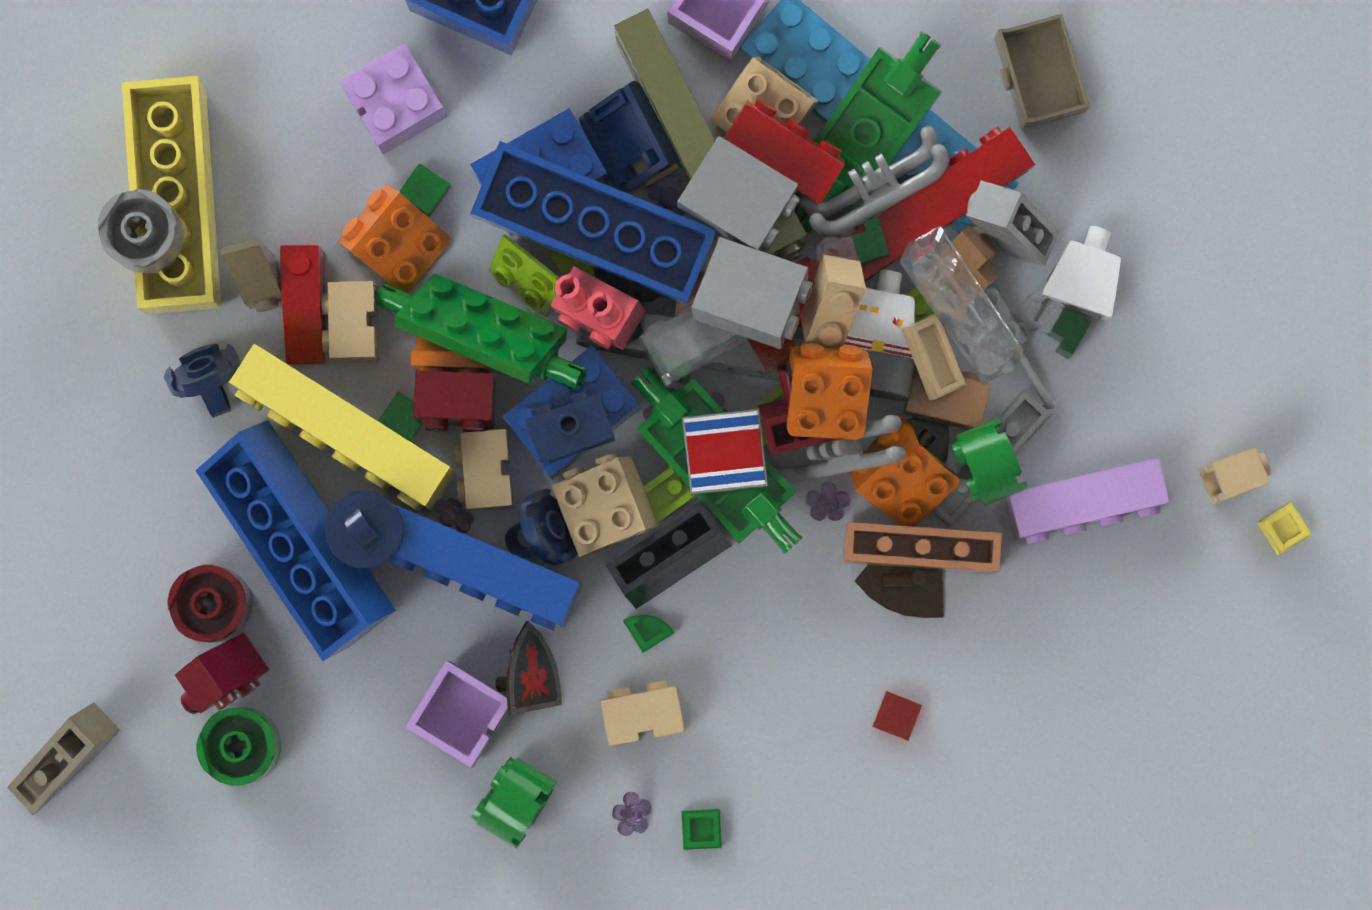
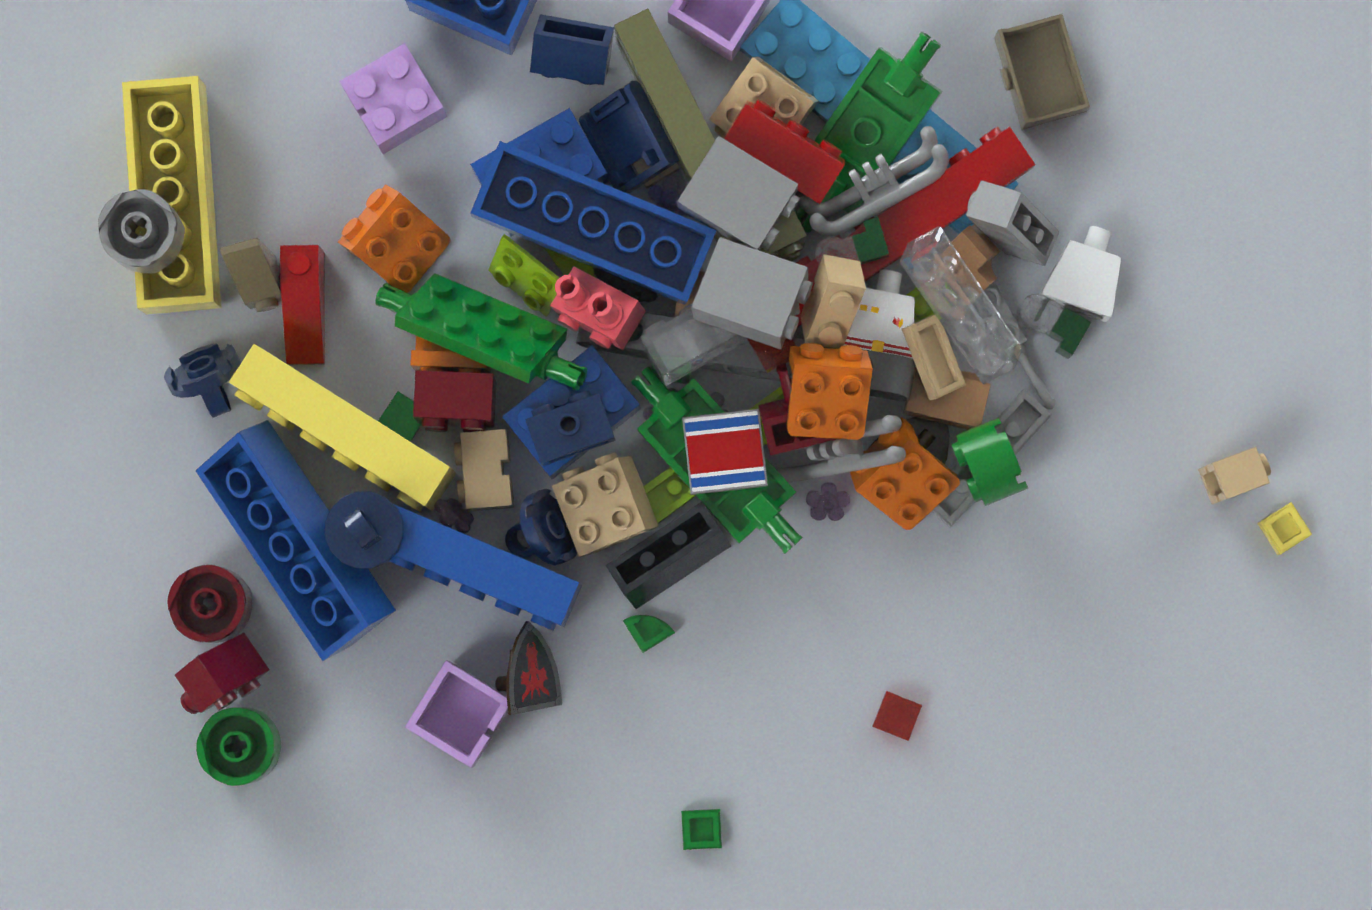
(63, 757): dark tan slope -> none
(349, 321): tan brick -> none
(425, 189): green tile -> none
(515, 802): green brick -> none
(571, 50): none -> dark blue brick
(632, 814): clear purple plant -> none
(651, 710): tan brick -> none
(904, 589): dark brown shield -> none
(922, 547): nougat brick -> none
(1088, 499): lavender brick -> none

